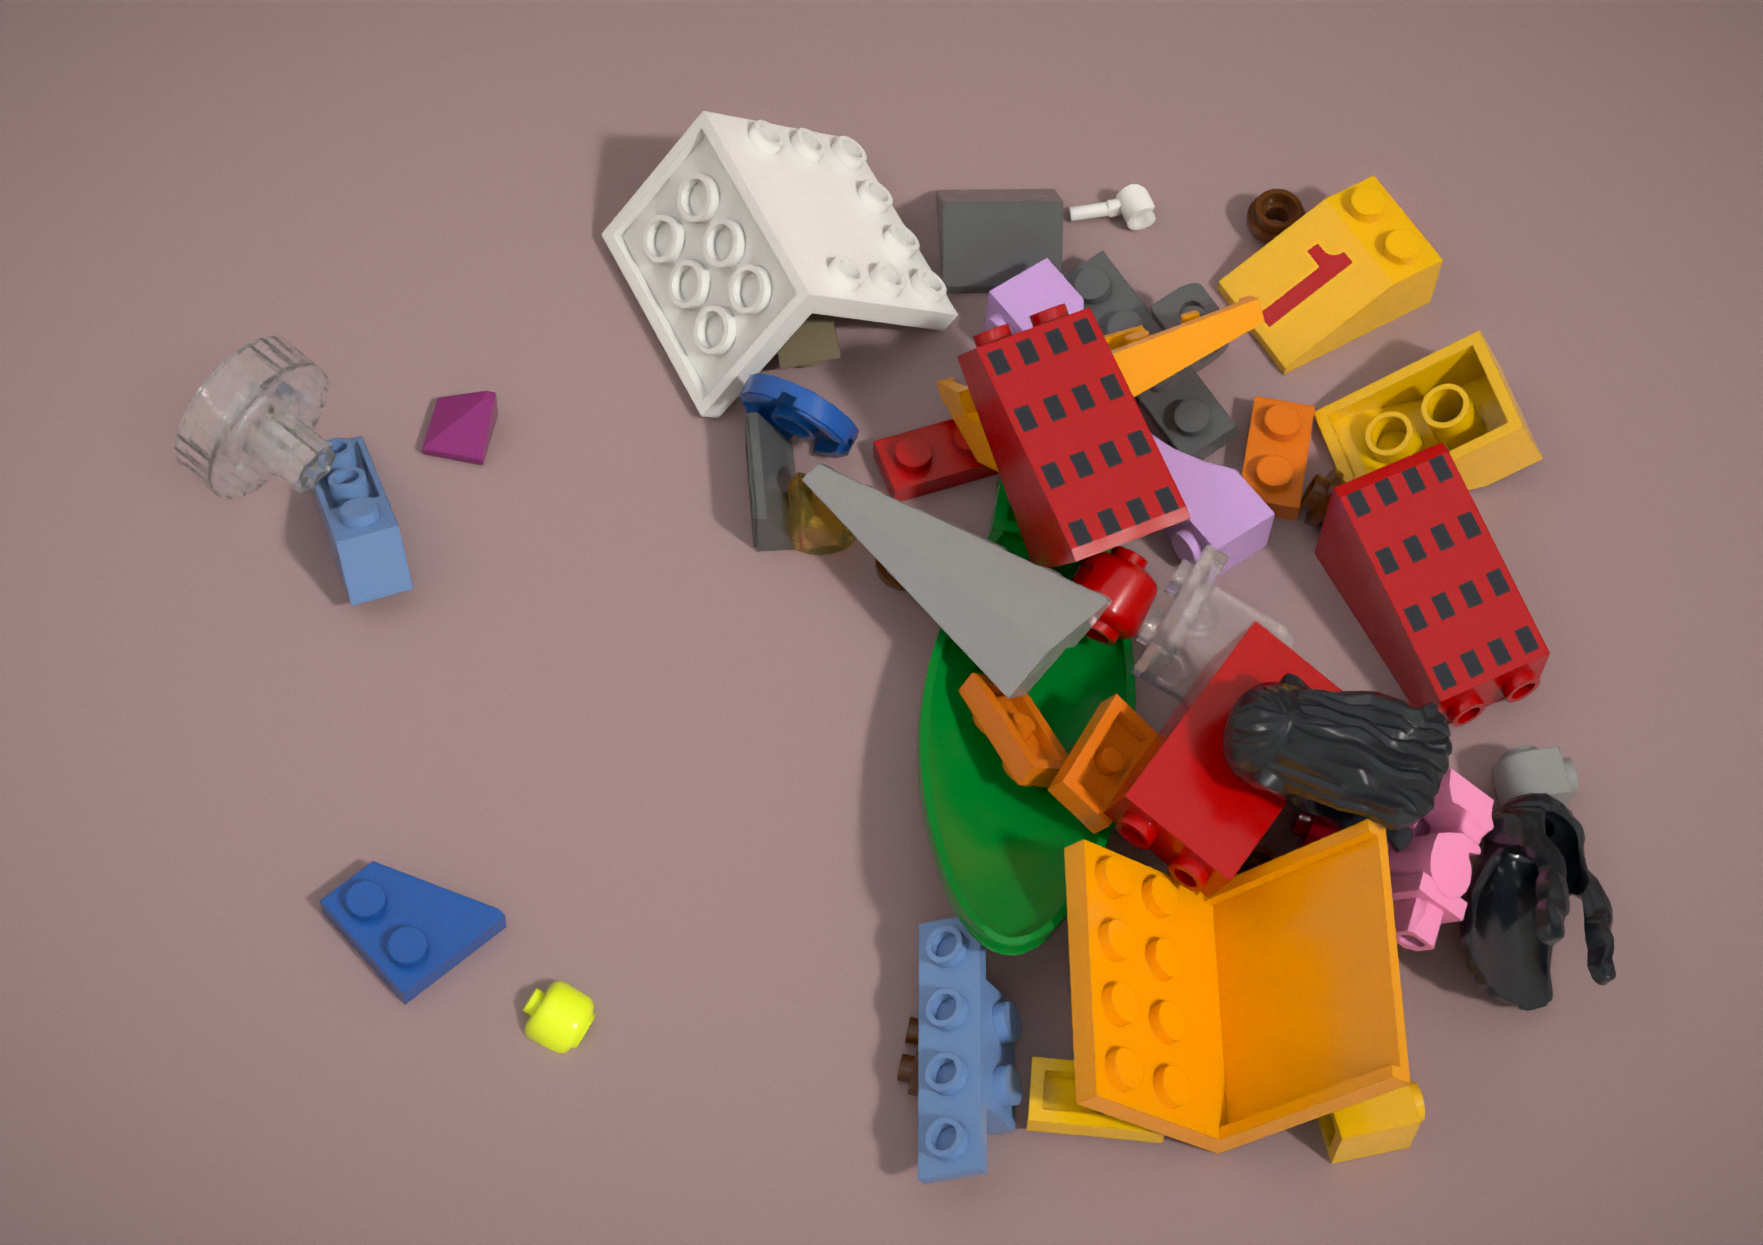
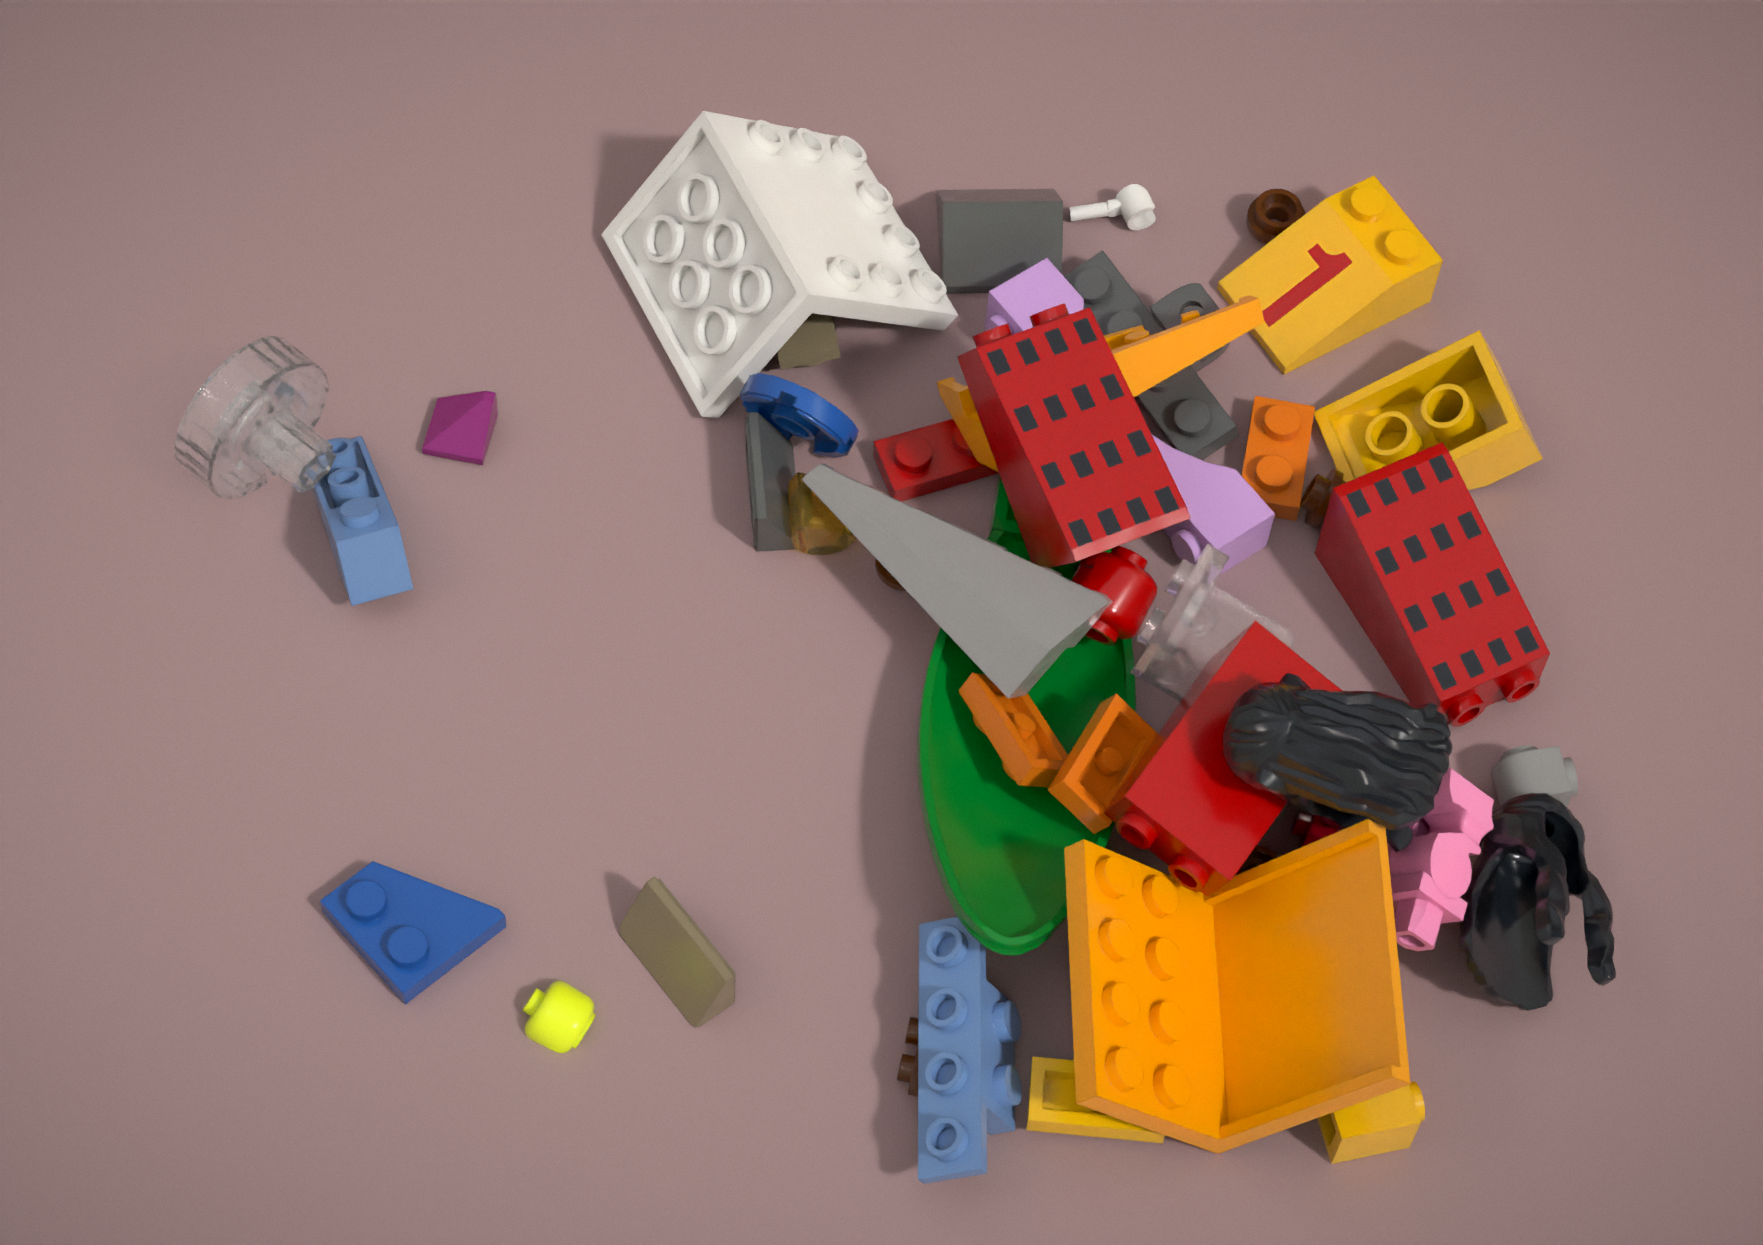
(678, 954): none -> dark tan slope

